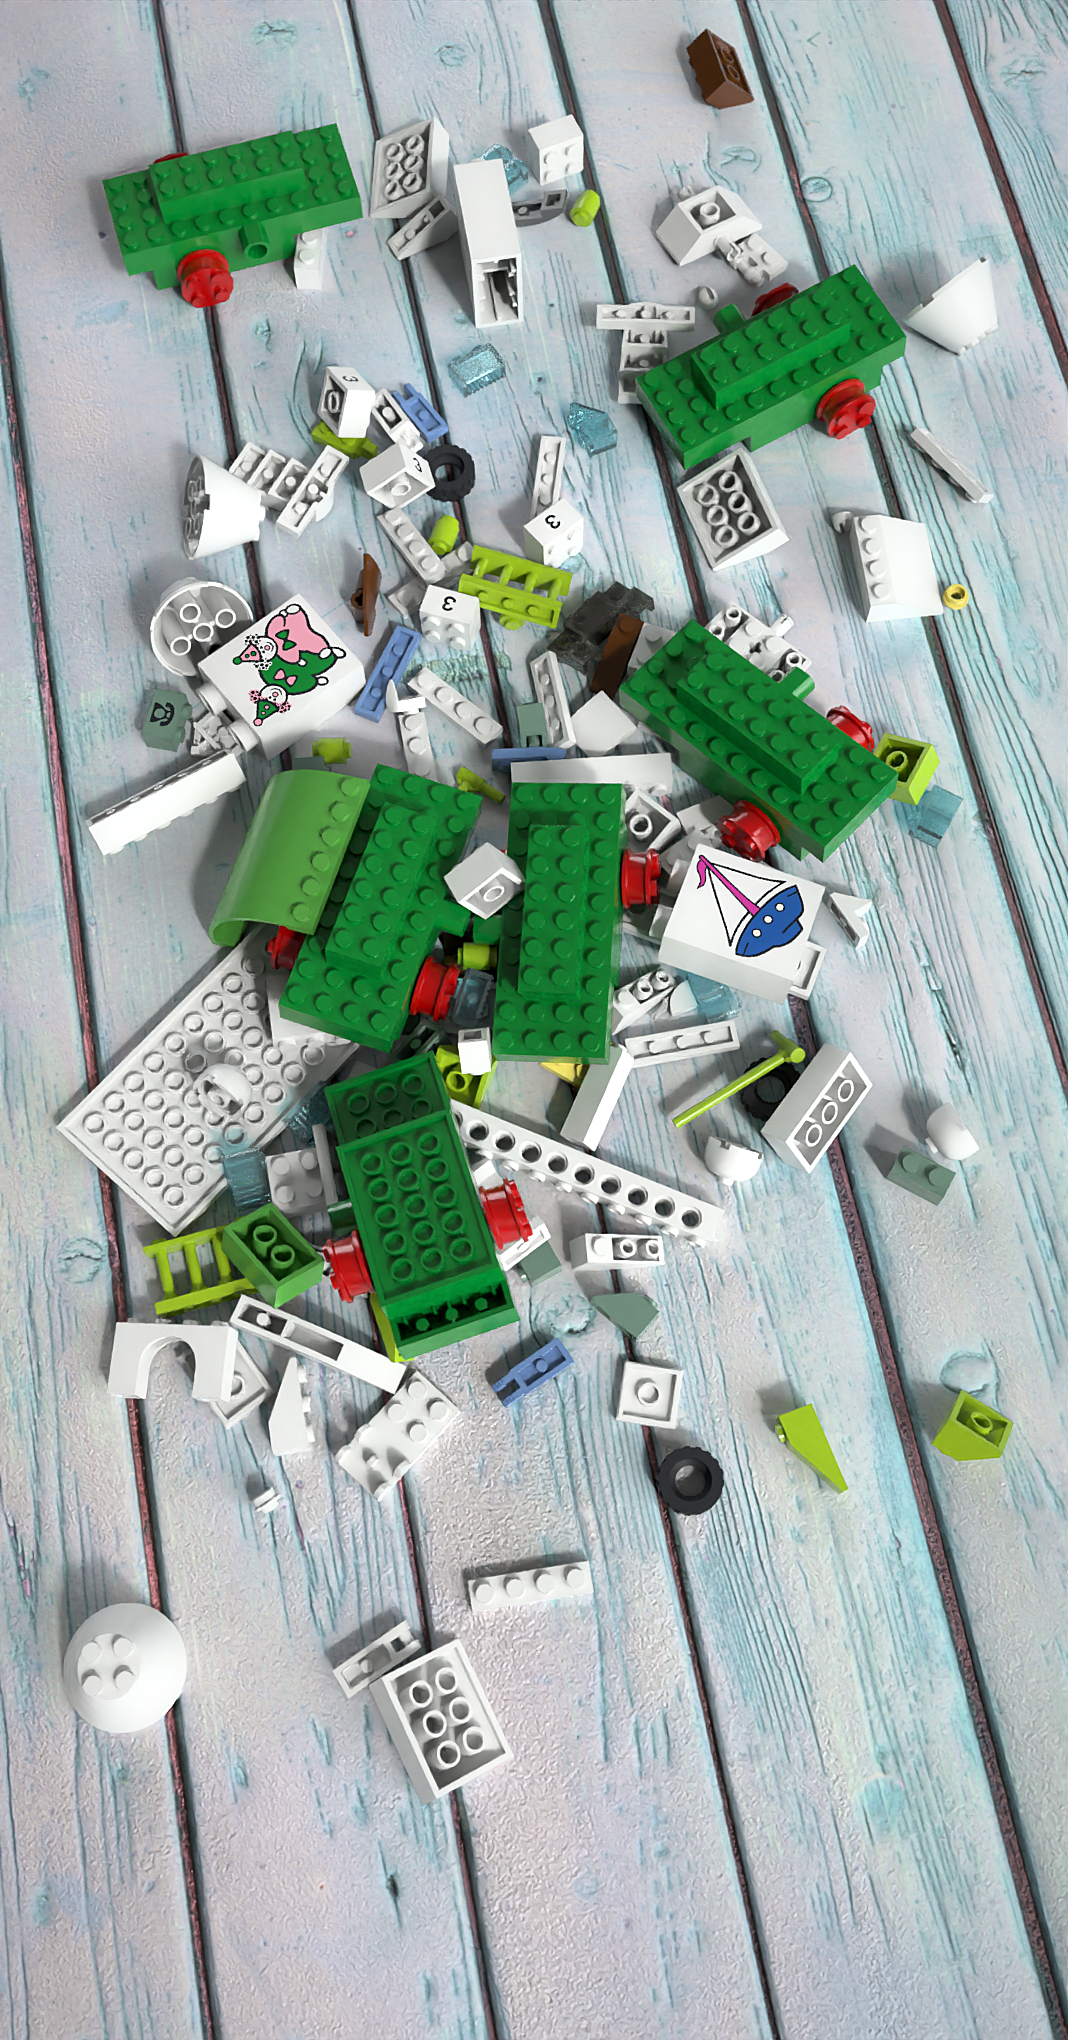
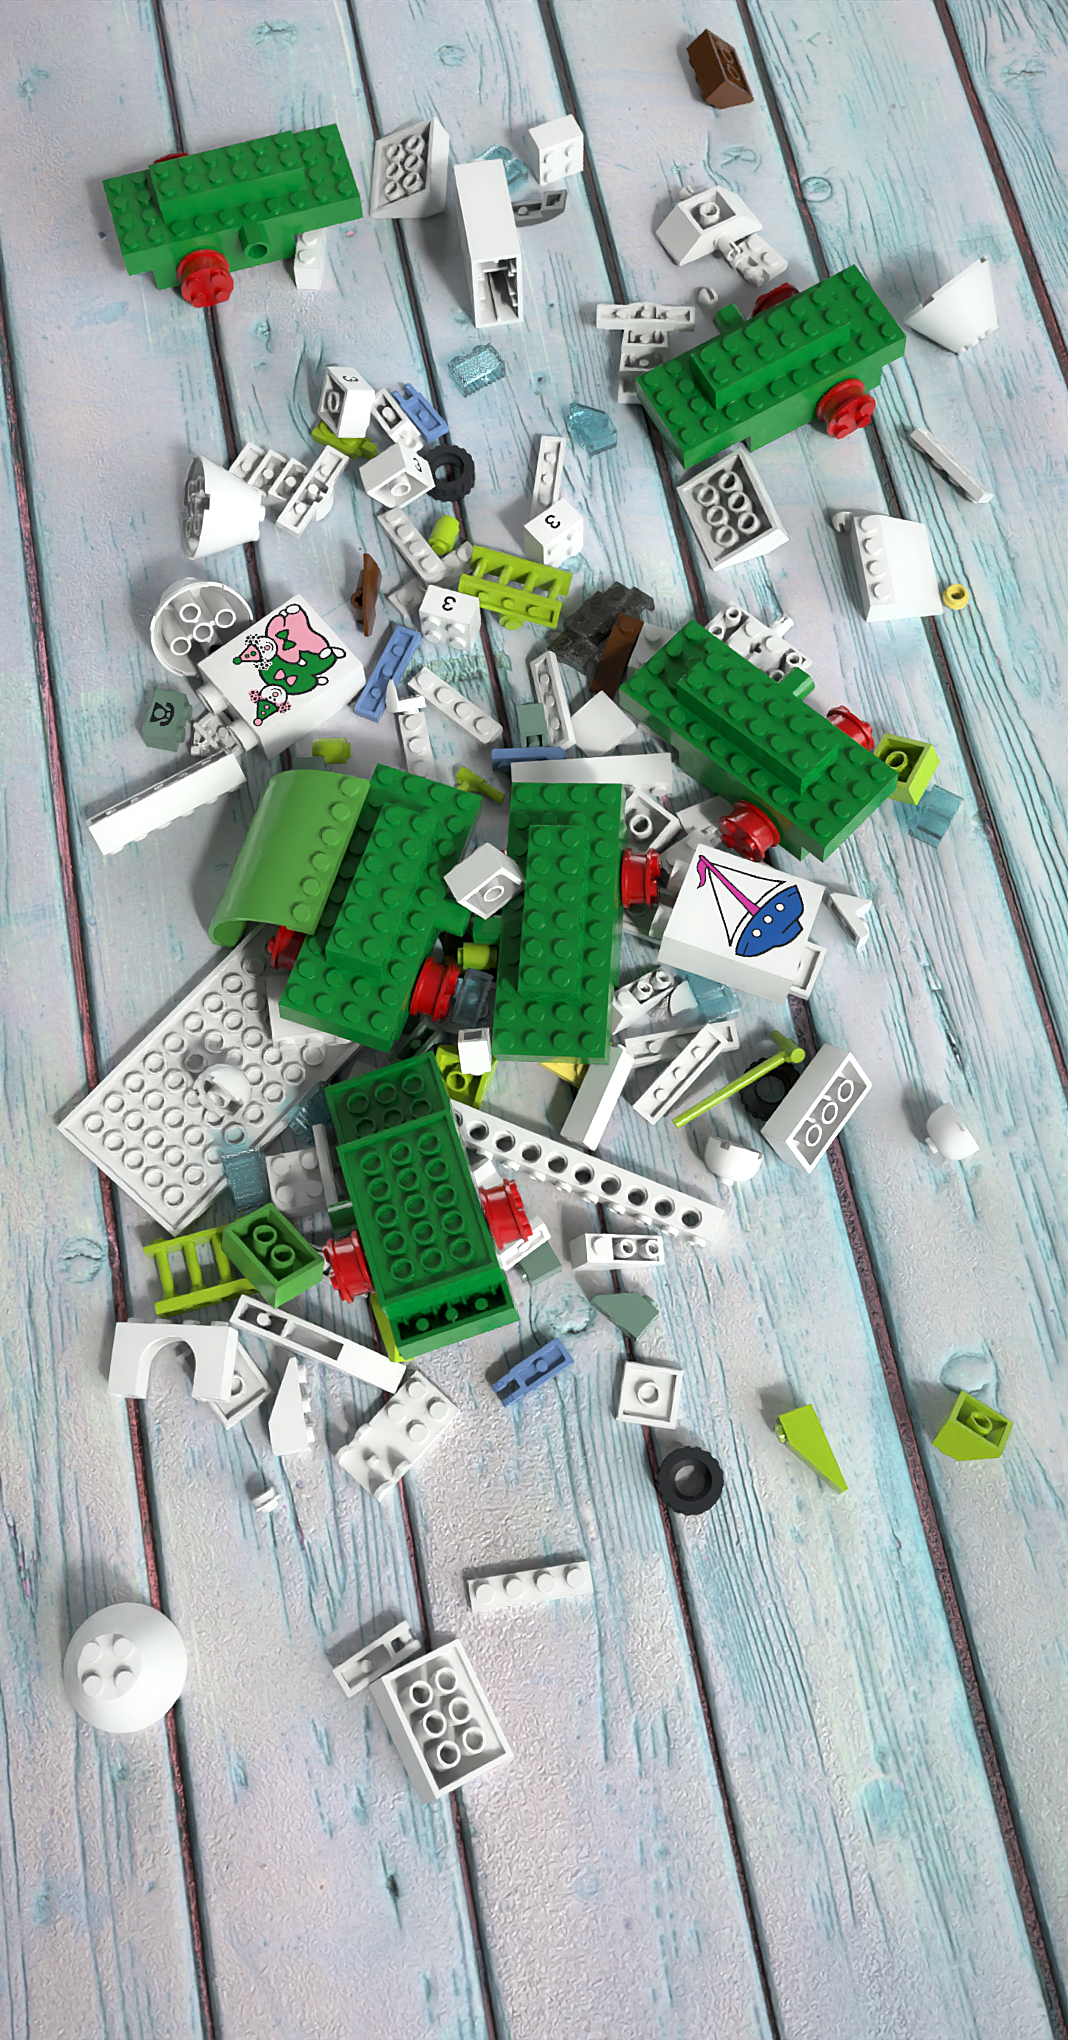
(426, 229): white slope -> none
(585, 208): lime brick -> none
(680, 1074): none -> white plate
(920, 1175): sand green brick -> none

